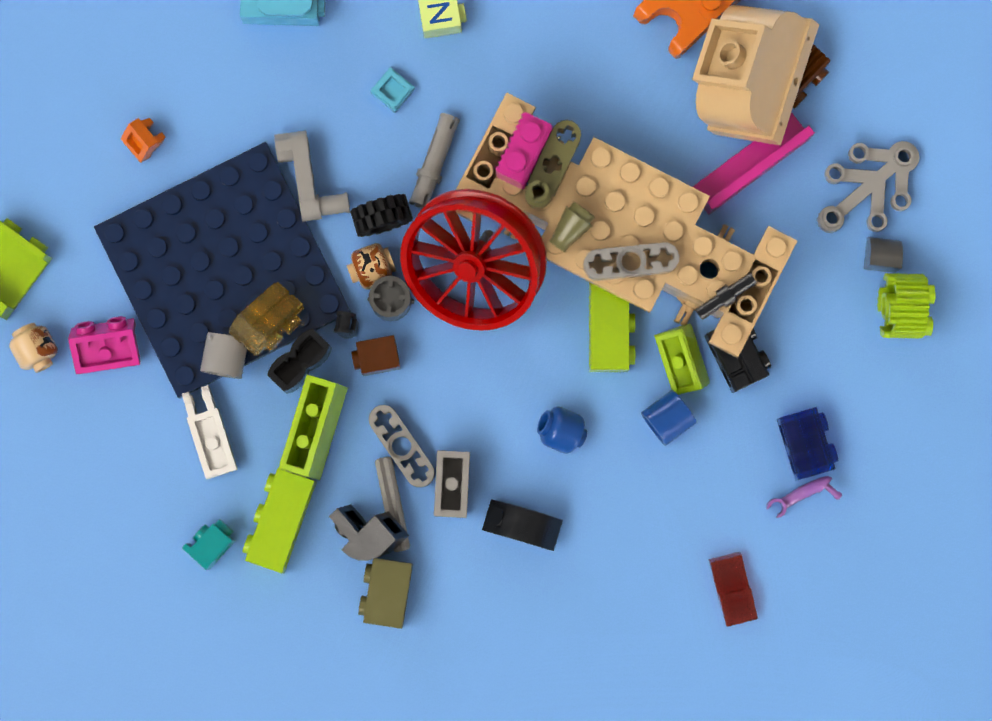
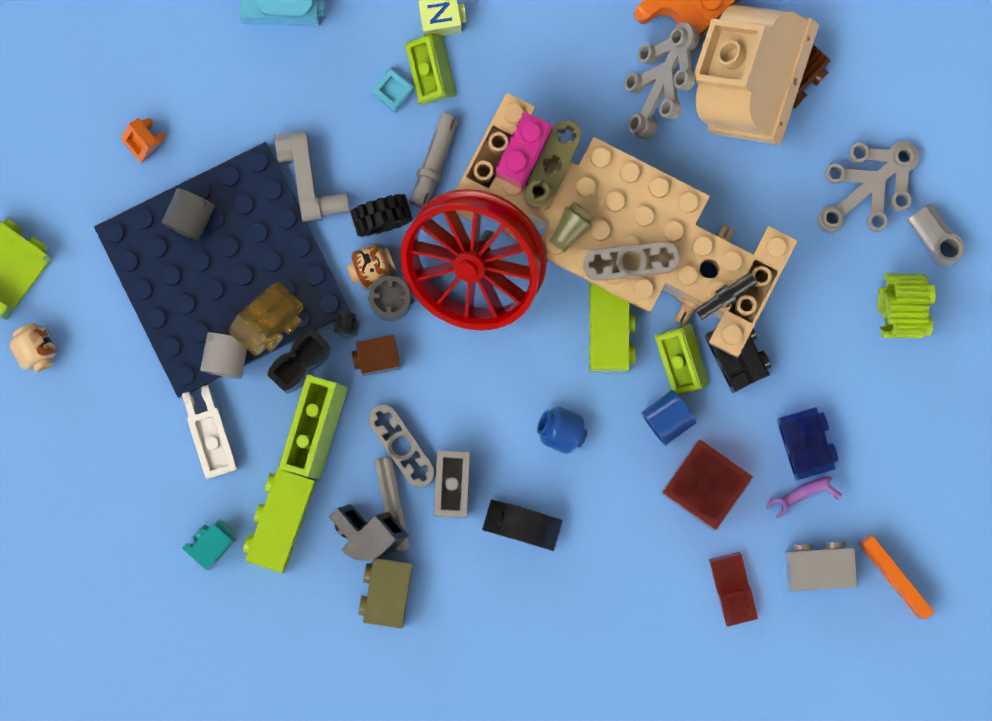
(104, 345): dark pink bracket -> none
(188, 214): none -> dark grey piece
(430, 69): none -> lime slope
(680, 45): none -> light grey plant
(706, 485): none -> clear red brick
(750, 165): dark pink fence -> none
(820, 568): none -> light grey brick
(883, 255): dark grey brick -> none
(895, 577): none -> orange tile
(935, 232): none -> light grey piece

